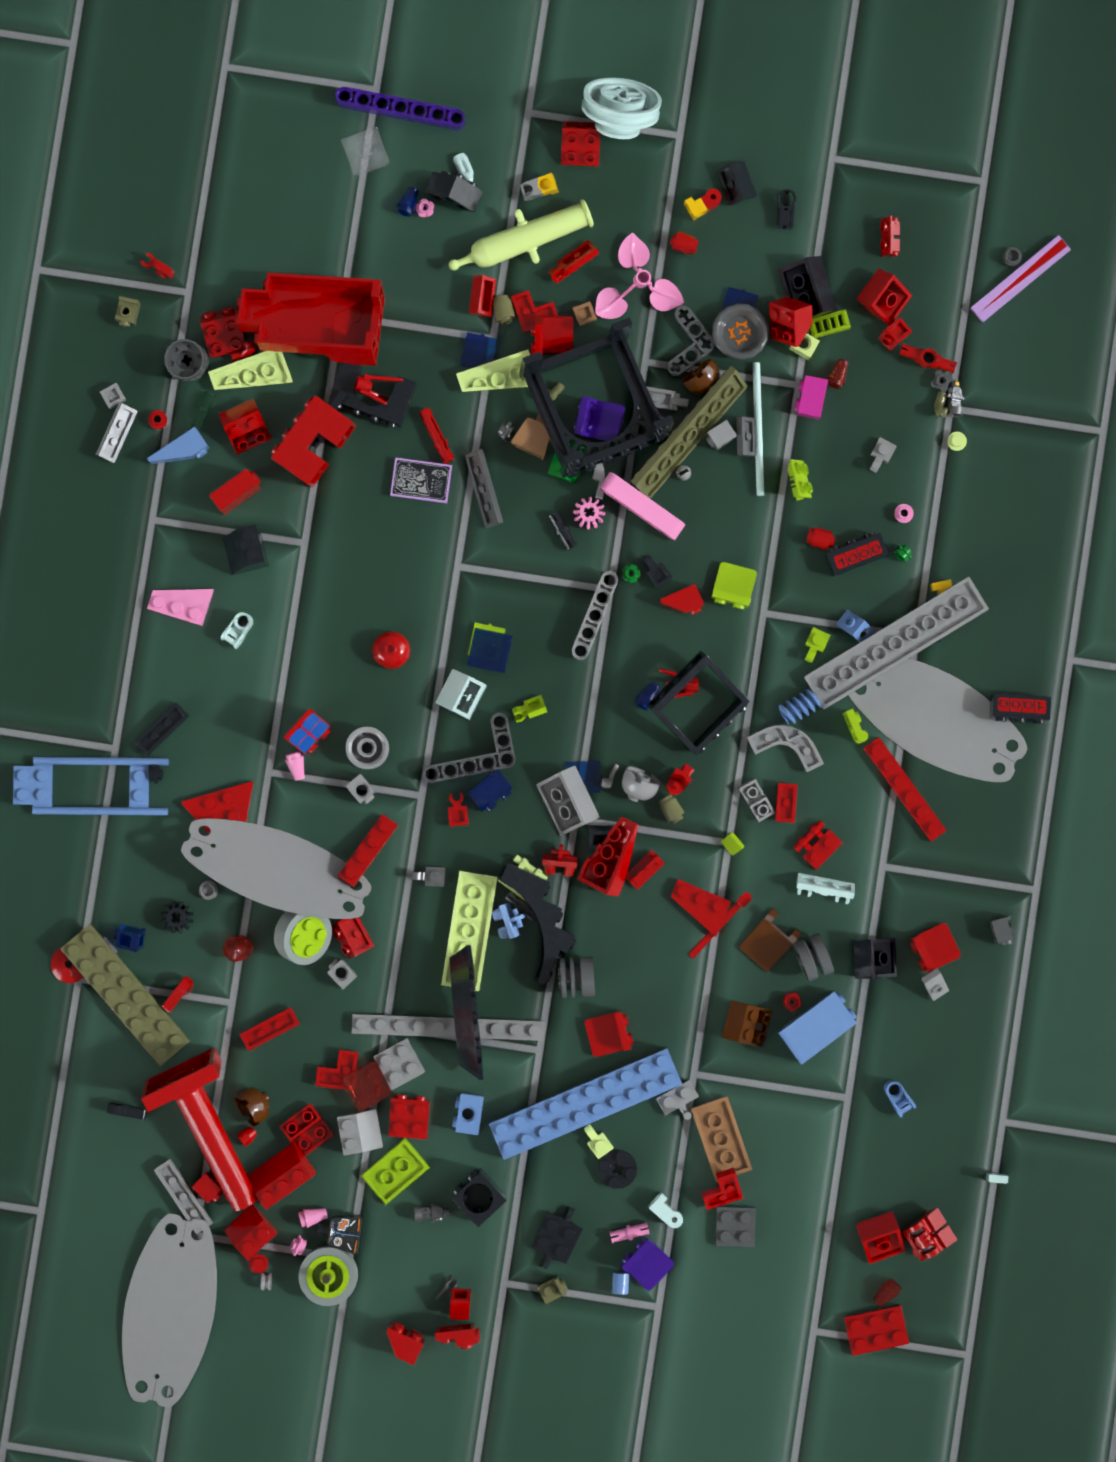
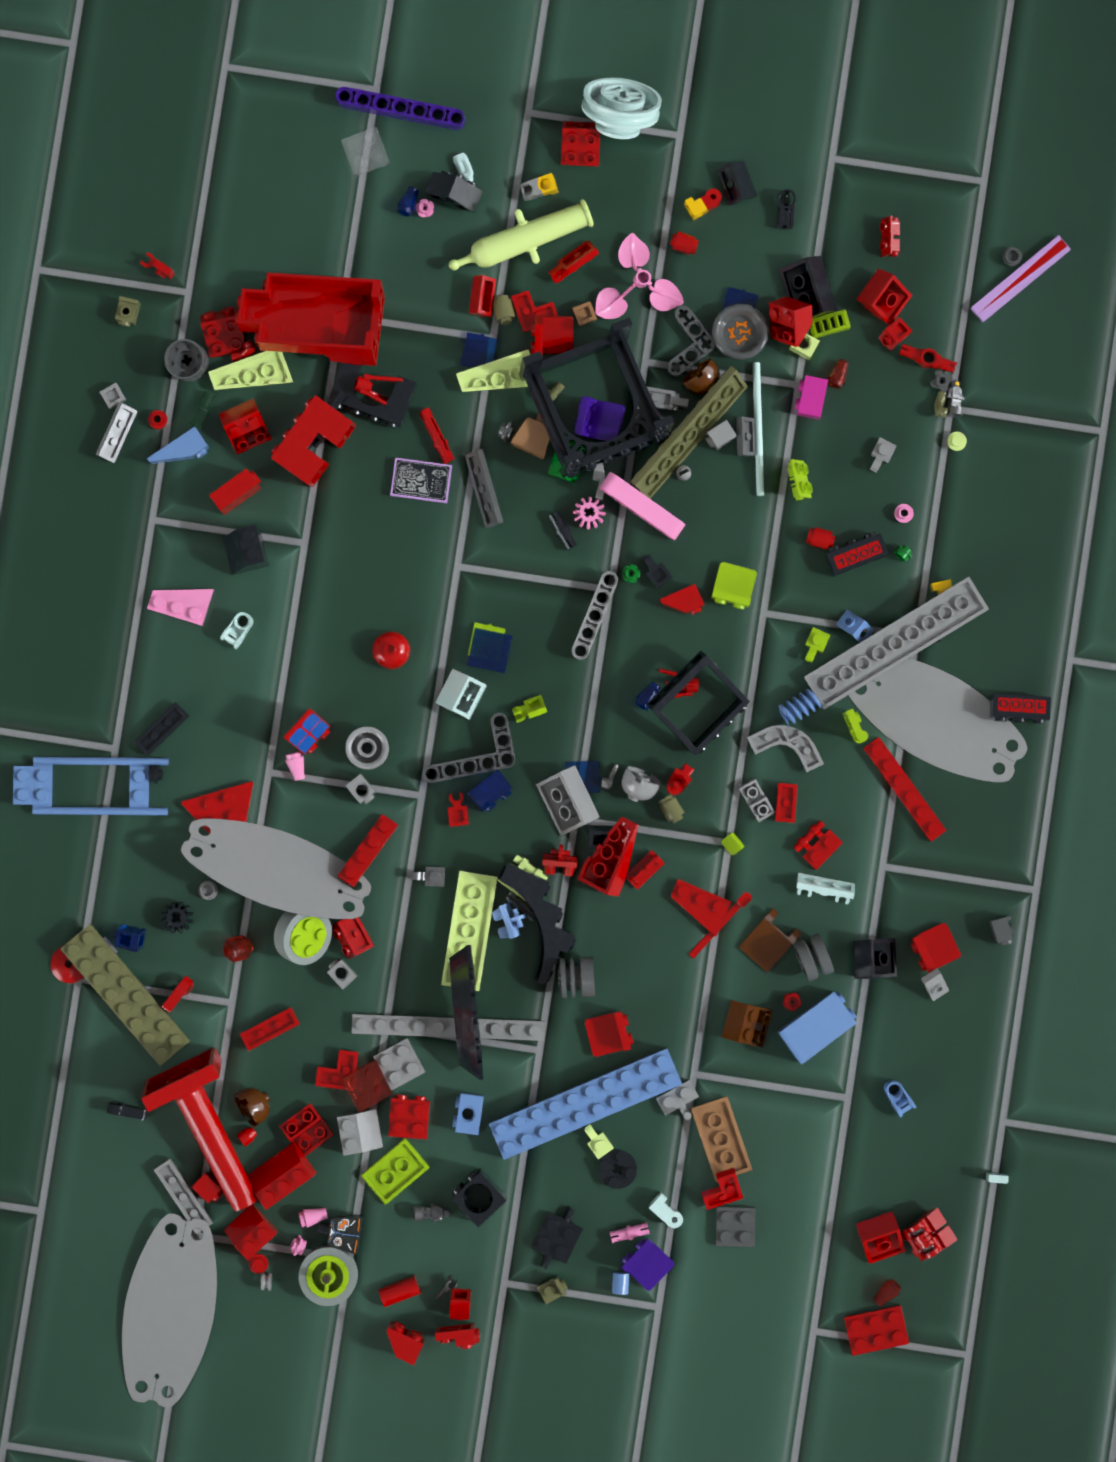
(399, 1291): none -> red brick

